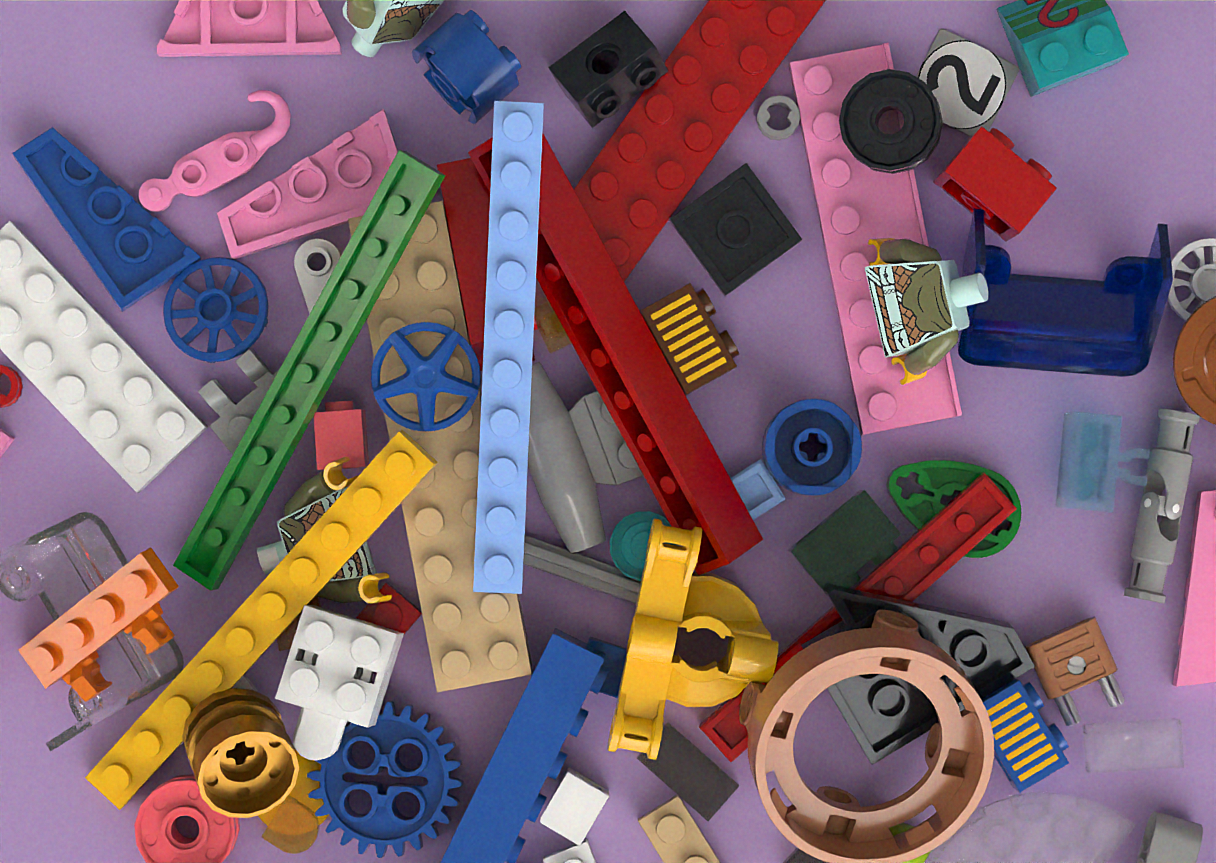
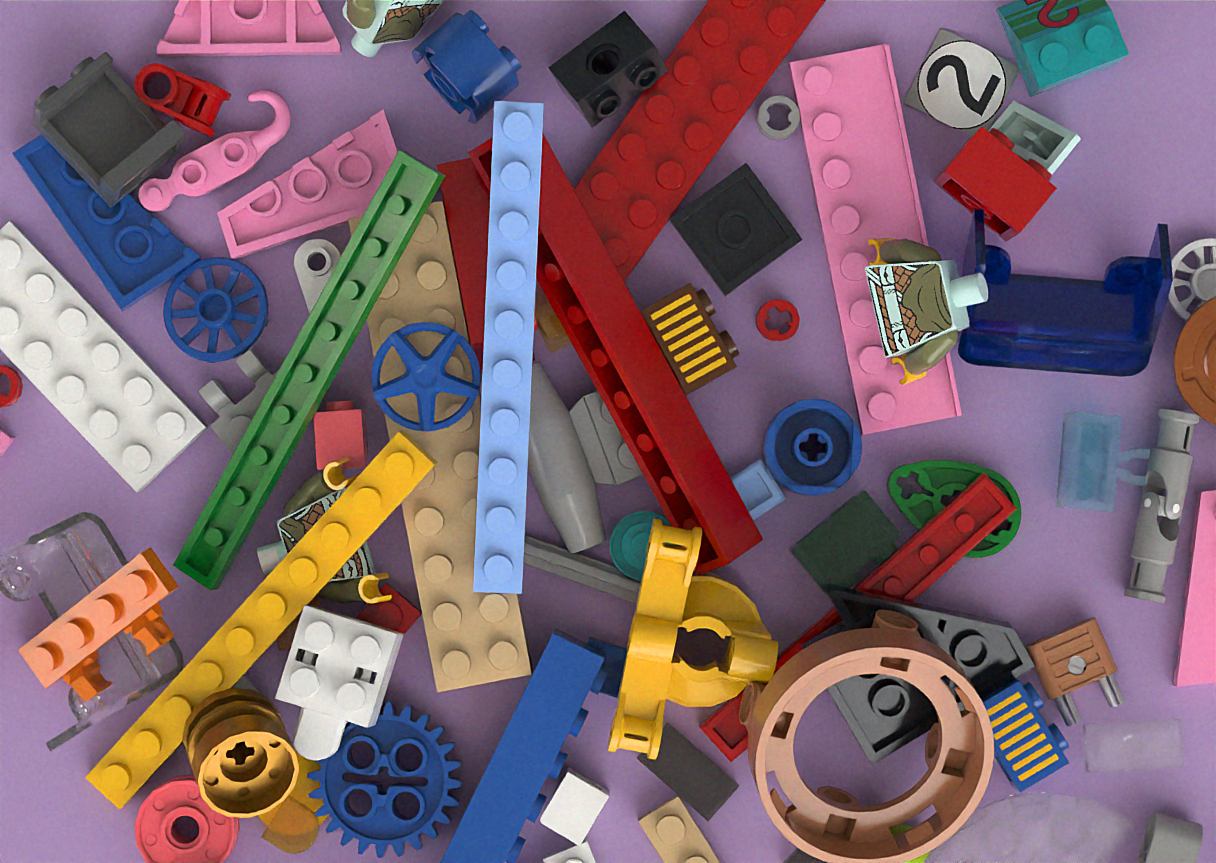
(105, 129): none -> dark grey panel
(184, 99): none -> red piece
(780, 306): none -> red bush
(886, 92): black wheel -> none
(1036, 136): none -> light aqua slope

